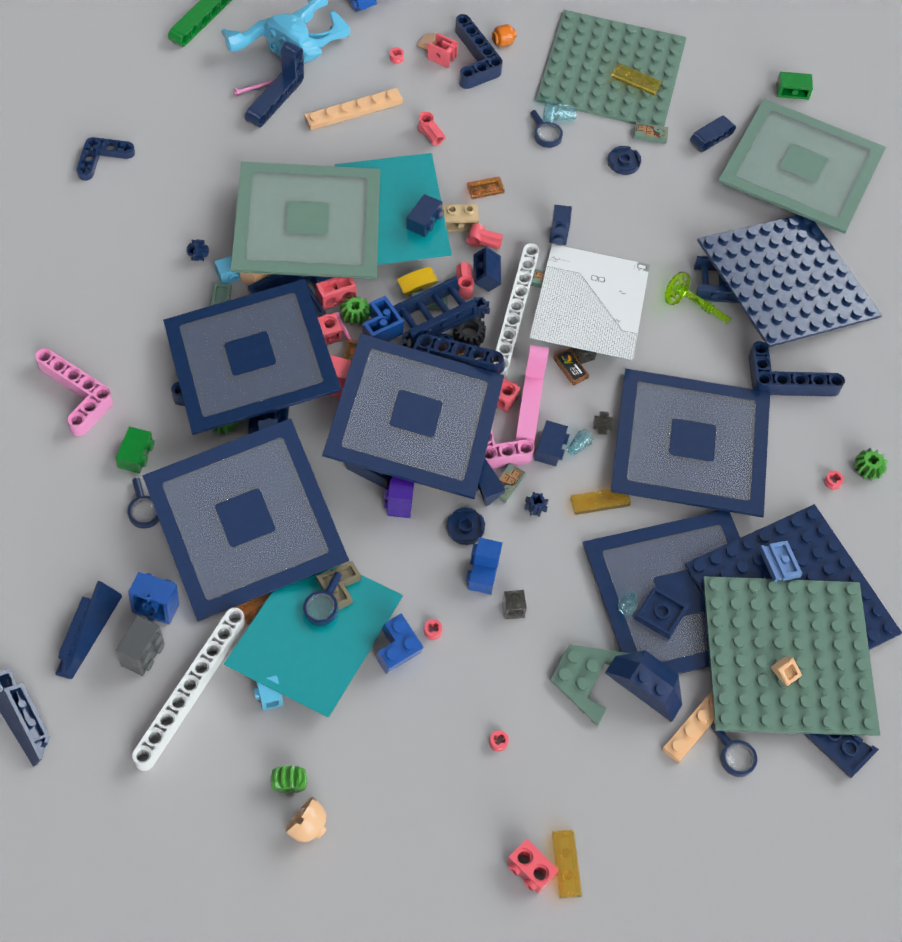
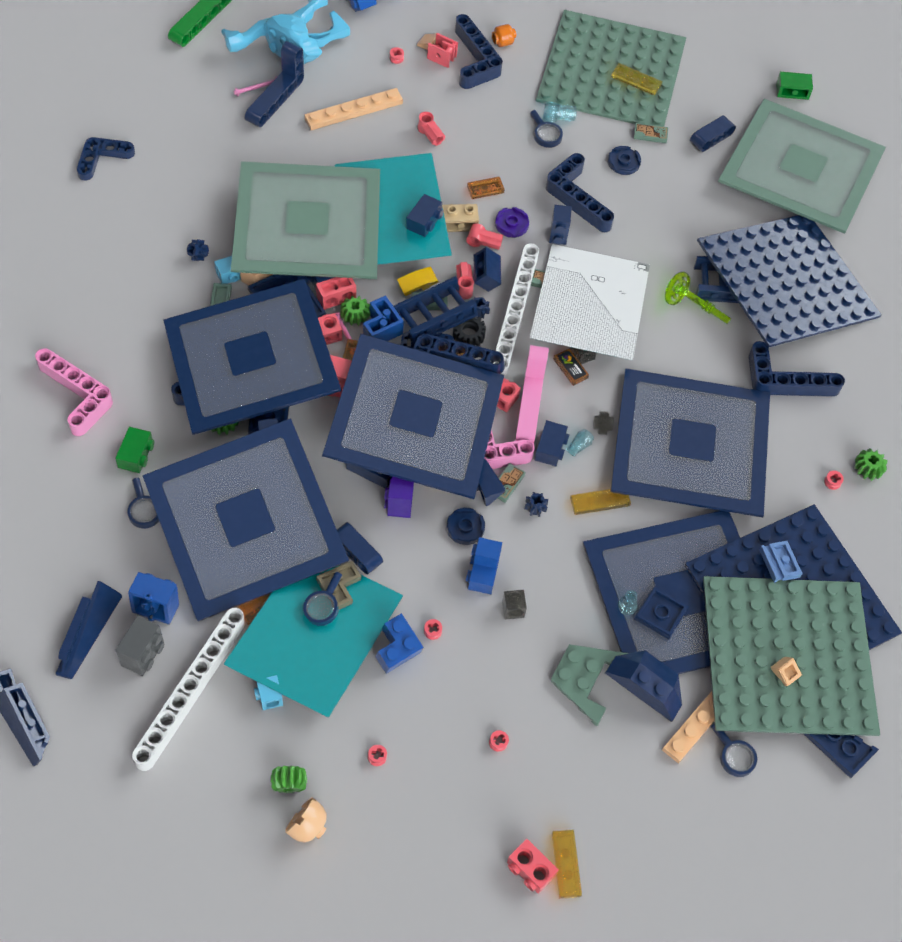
(359, 549): none -> dark blue beam
(373, 750): none -> coral bush
(512, 222): none -> dark purple tile
(560, 186): none -> dark blue beam

